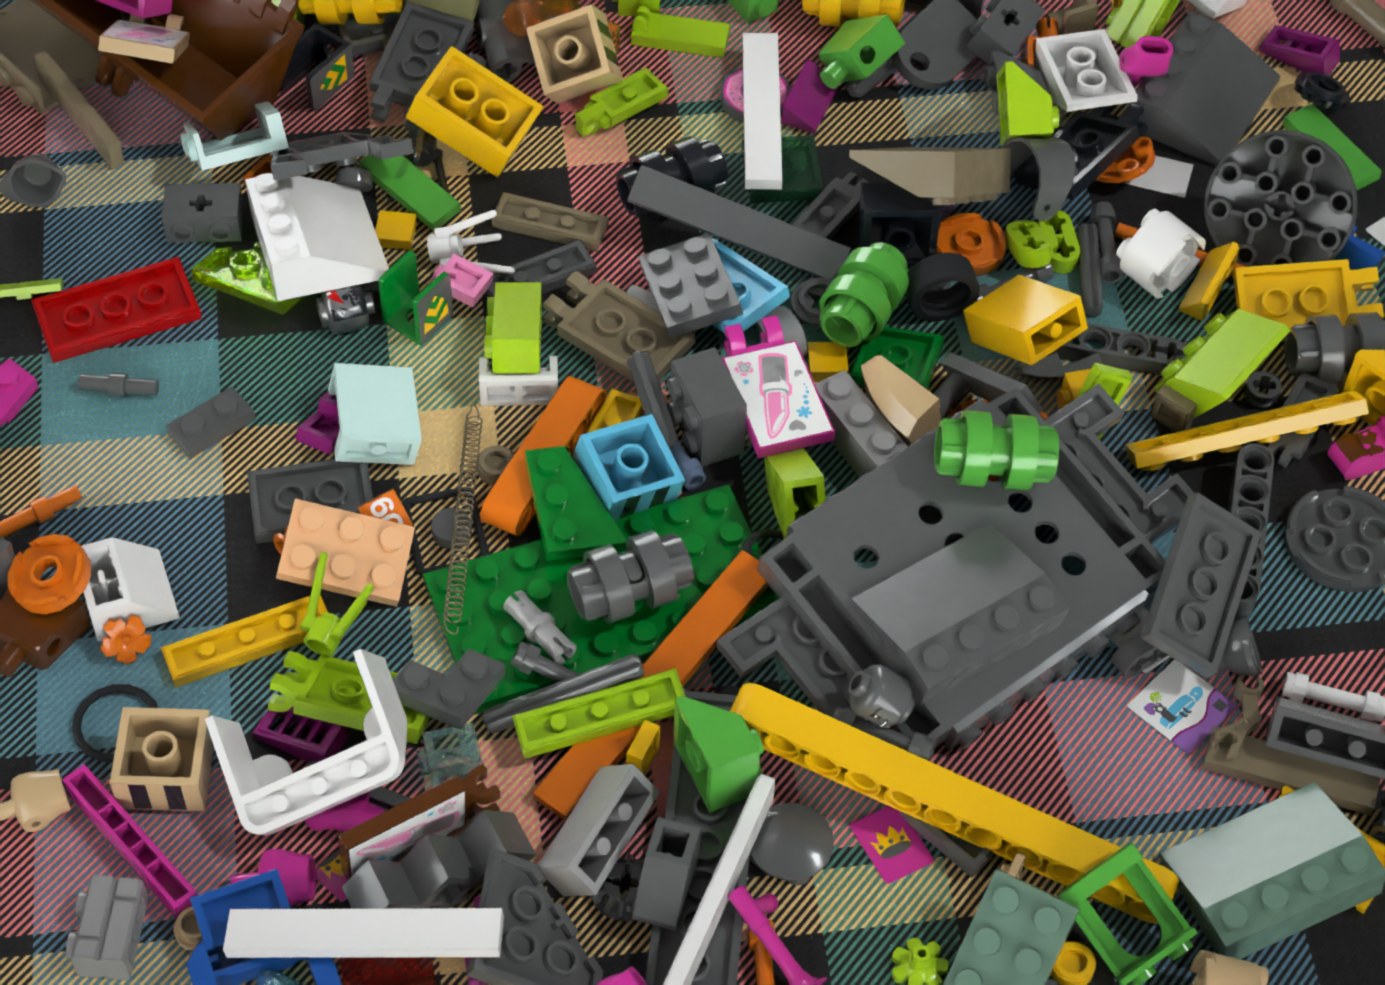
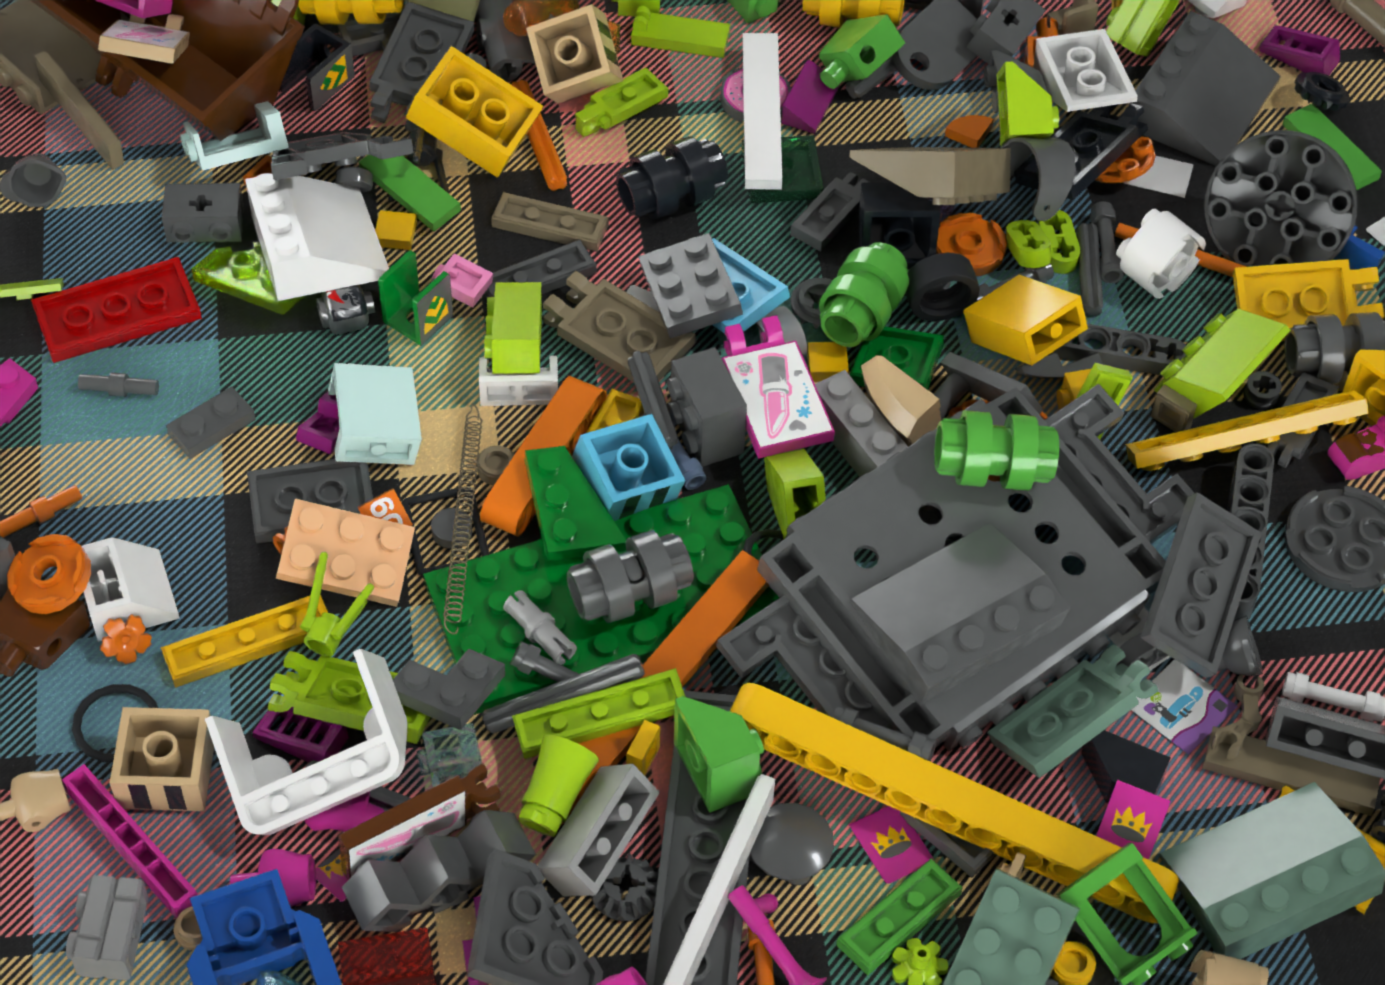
(364, 933): white tile -> none
(444, 243): white plant -> none
(544, 147): none -> orange axle
(555, 783): none -> lime plant
(667, 873): dark grey slope -> none
(737, 224): dark grey tile -> none
(881, 696): dark grey head -> none
(899, 916): none -> bright green tile
(969, 130): none -> orange tile
(1072, 711): none -> sand green tile
(1120, 759): none -> black slope
(1133, 818): none -> dark pink sticker
(1147, 57): dark pink piece -> none
(1209, 281): yellow slope -> none

